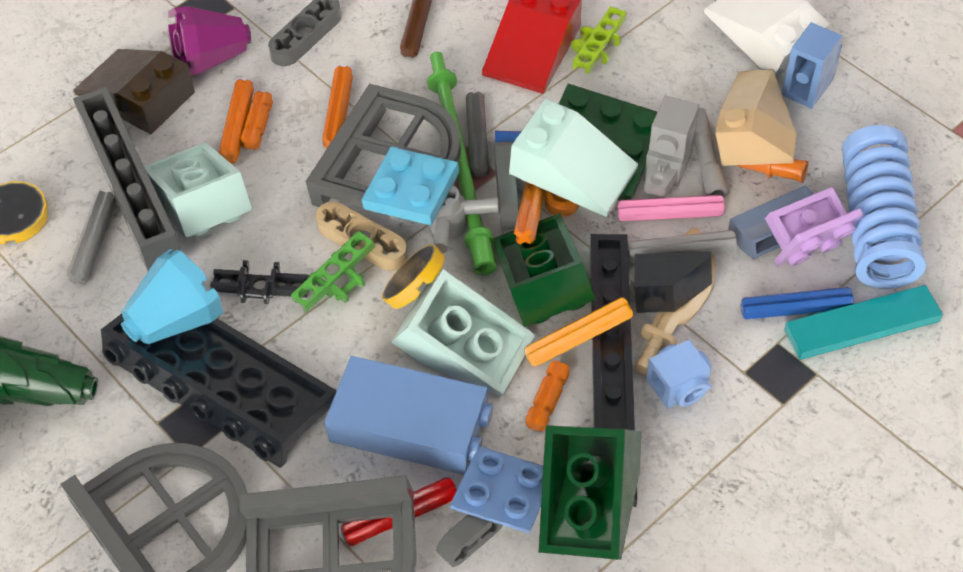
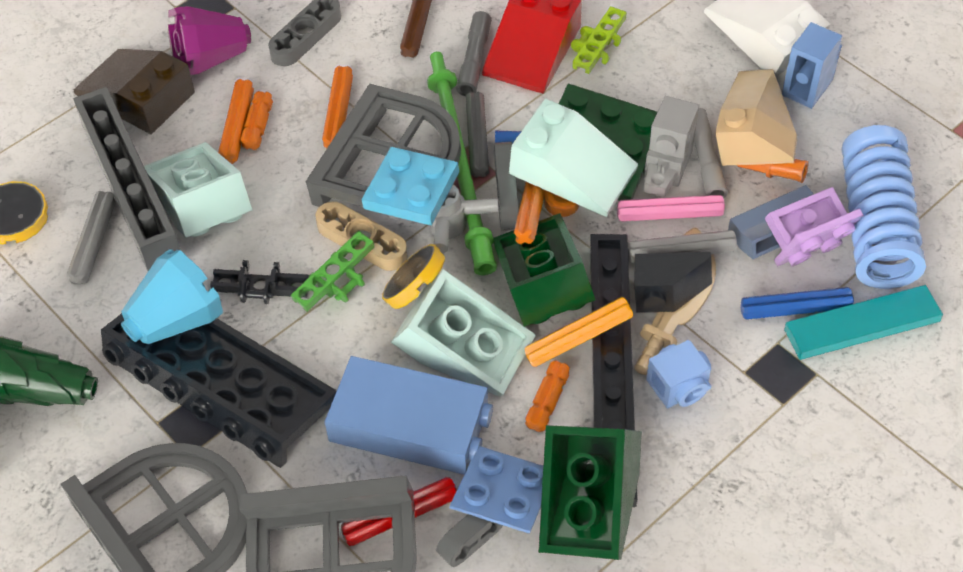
(477, 38): none -> dark grey piece

